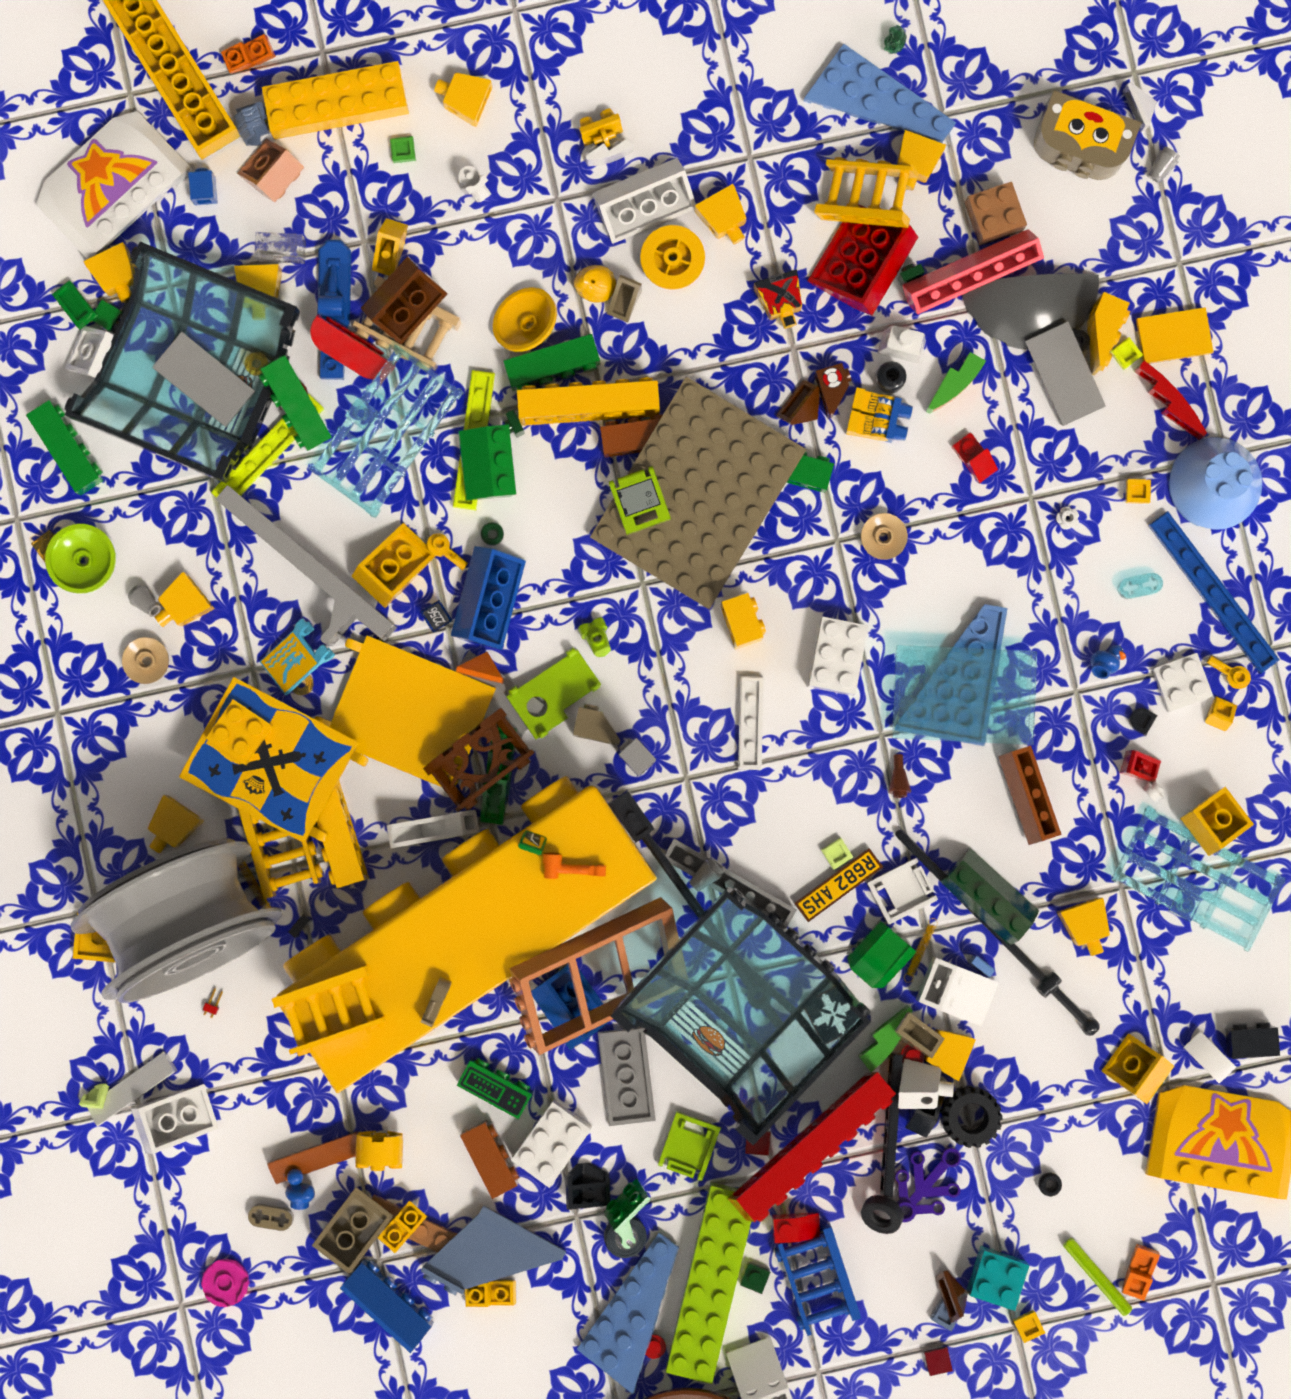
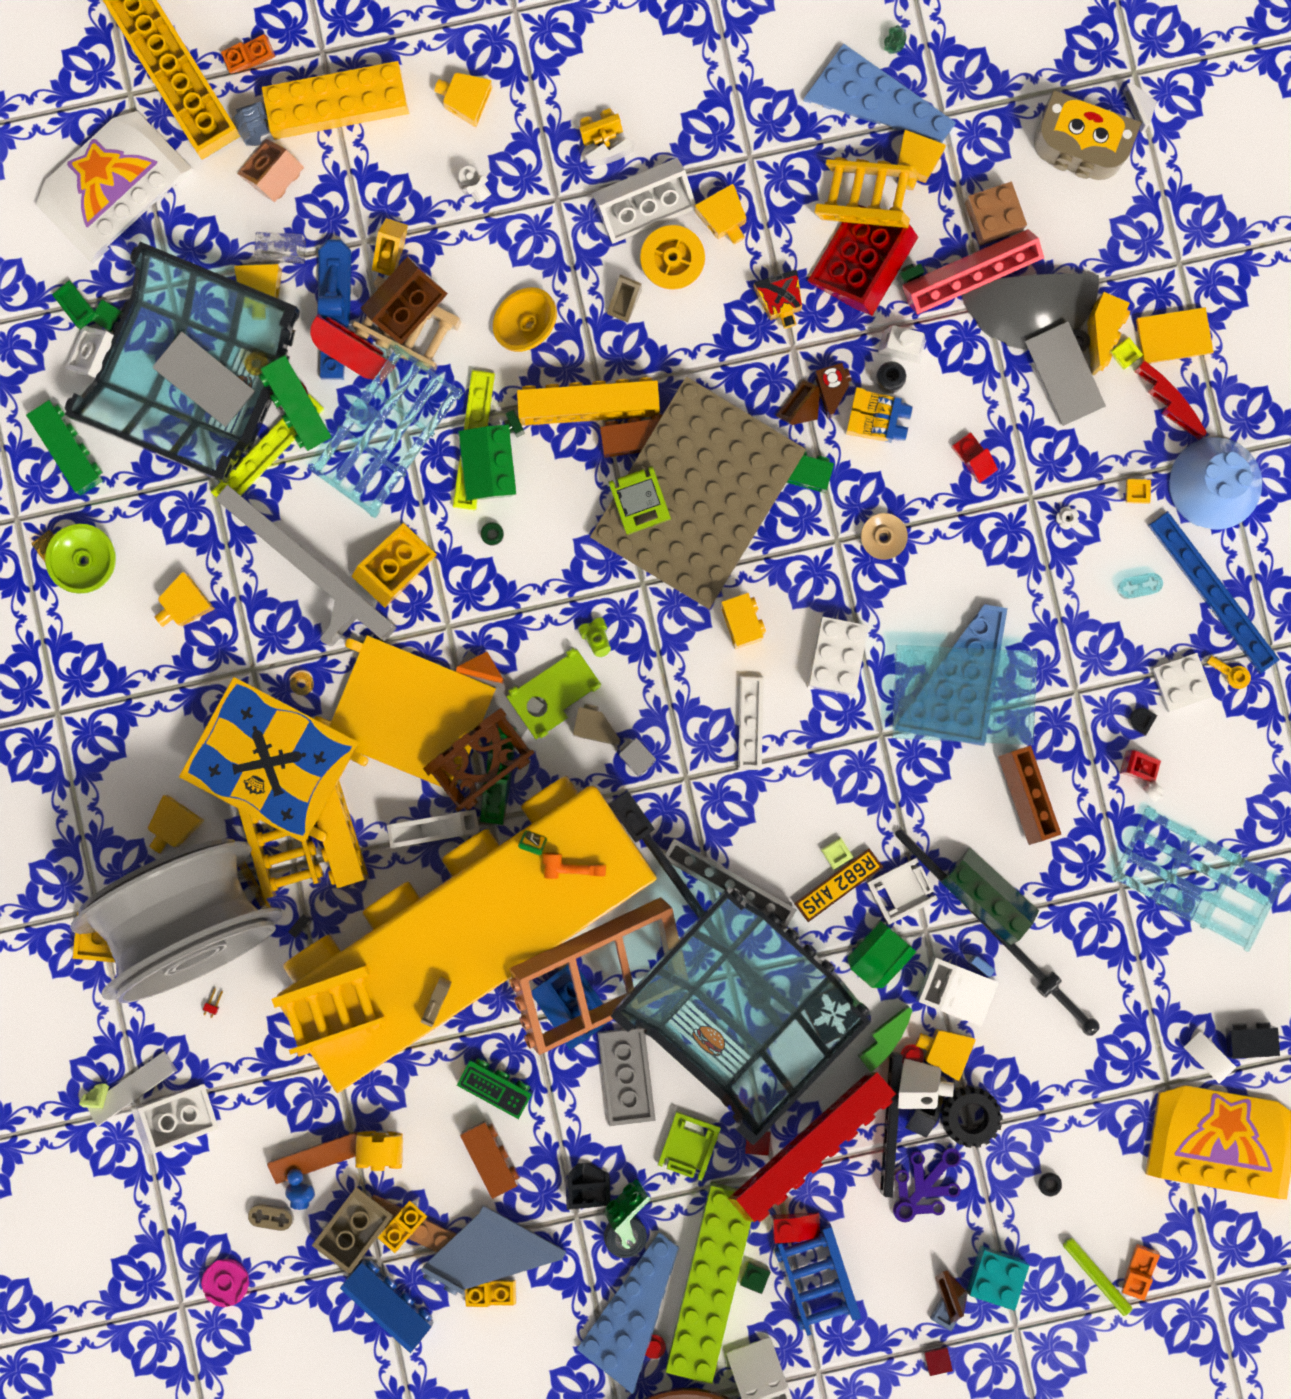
(113, 271): yellow torso -> none
(136, 653): tan dish -> none
(142, 599): light grey cone -> none
(202, 187): blue brick -> none
(239, 732): yellow plate -> none
(294, 658): flag -> none
(403, 149): bright green tile -> none
(436, 616): slope -> none
(439, 546): yellow plate -> none
(488, 597): blue slope -> none
(551, 1143): white brick -> none
(553, 362): green brick -> none
(595, 283): yellow hair -> none
(707, 874): light grey cone -> none
(887, 1205): black tyre -> none
(899, 782): copper cone -> none
(919, 1035): dark tan slope -> none
(920, 949): yellow piece -> none
(956, 382): bright green slope -> none
(1028, 1326): yellow plate -> none
(1086, 924): yellow torso -> none
(1107, 663): blue animal -> none
(1137, 1068): yellow slope -> none
(1163, 164): light grey cone -> none
(1217, 821): yellow brick -> none
(1221, 714): yellow slope -> none

